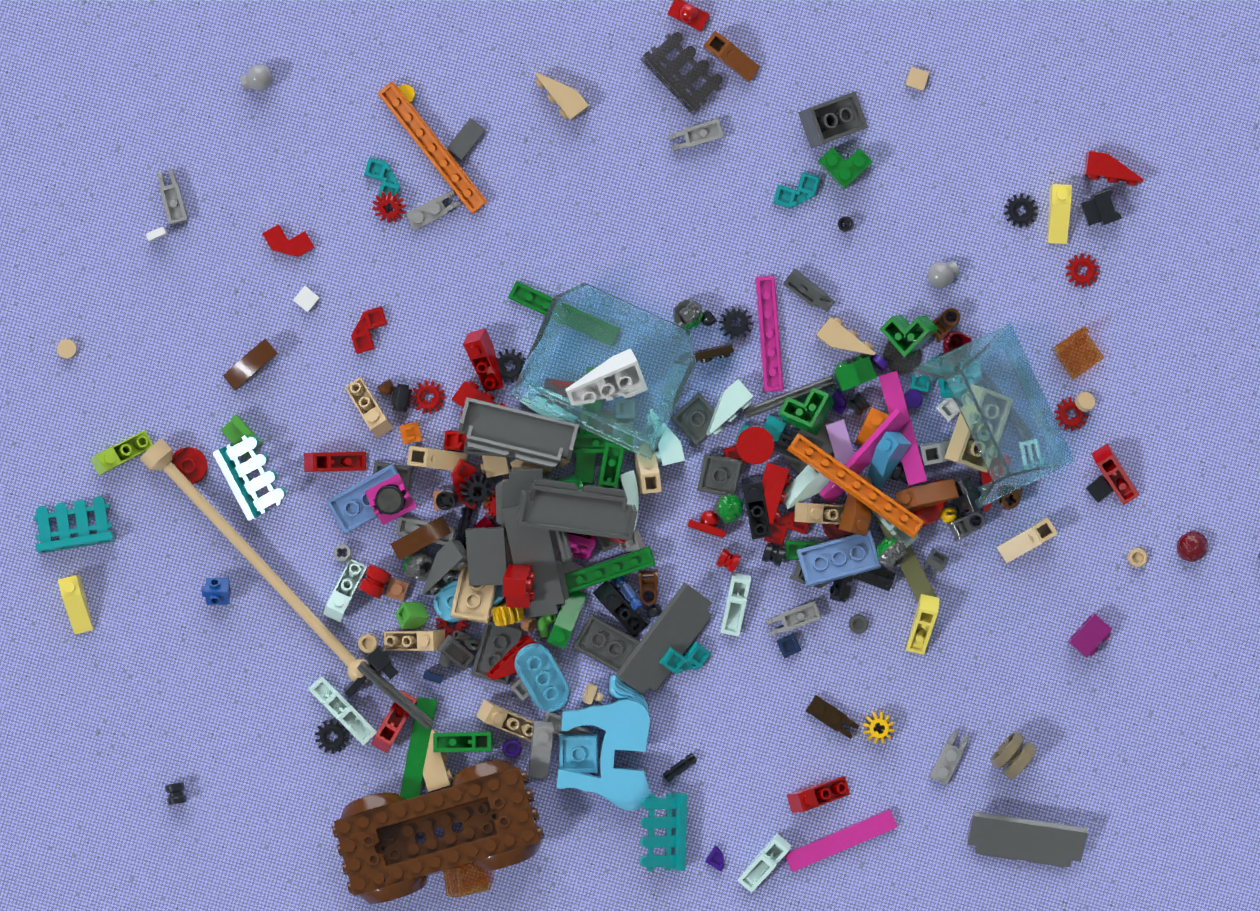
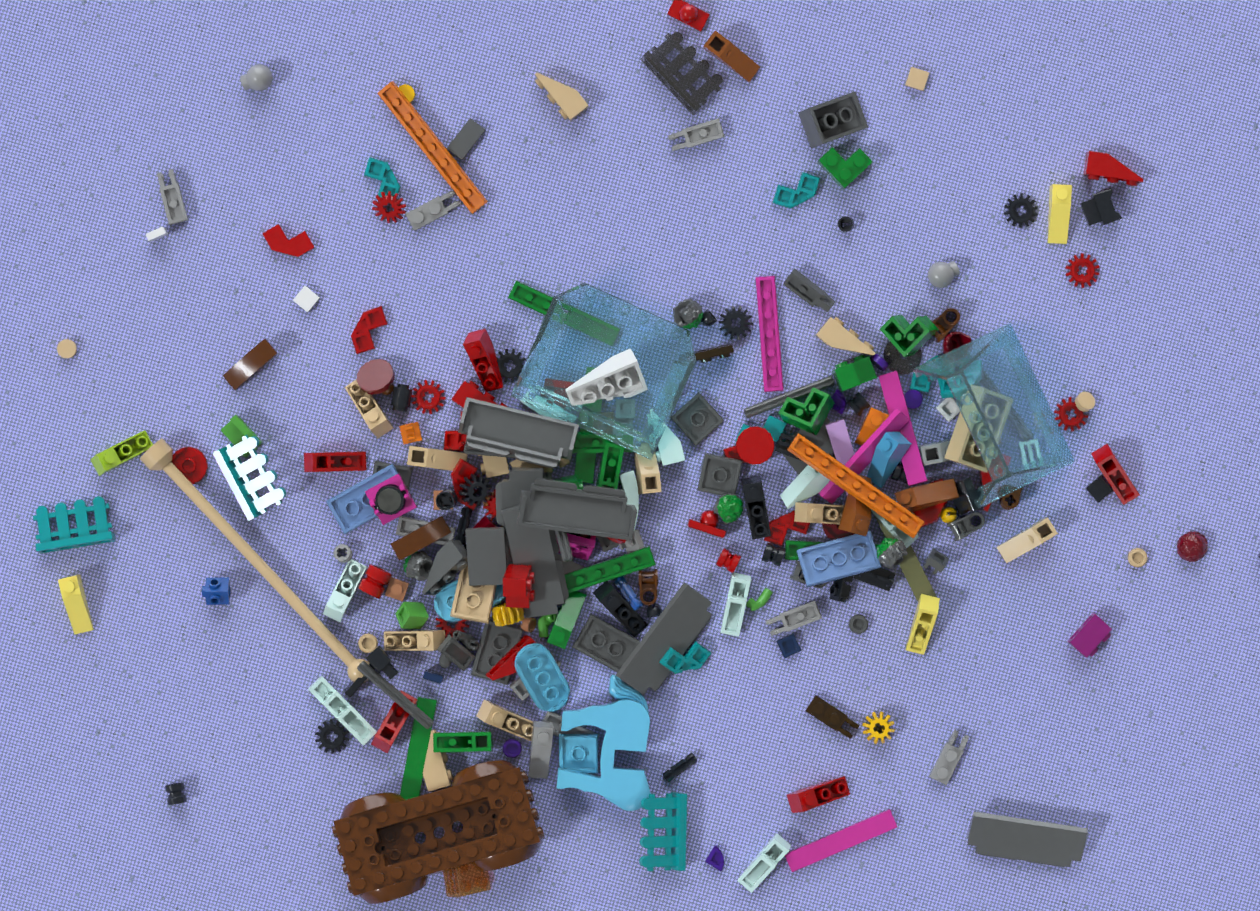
(375, 376): none -> tile
(591, 693): tan tile -> none
(730, 401): light aqua slope -> none
(761, 601): none -> bright green arm
(773, 485): red slope -> none
(1013, 755): dark tan wheel -> none
(1077, 352): clear orange bracket -> none

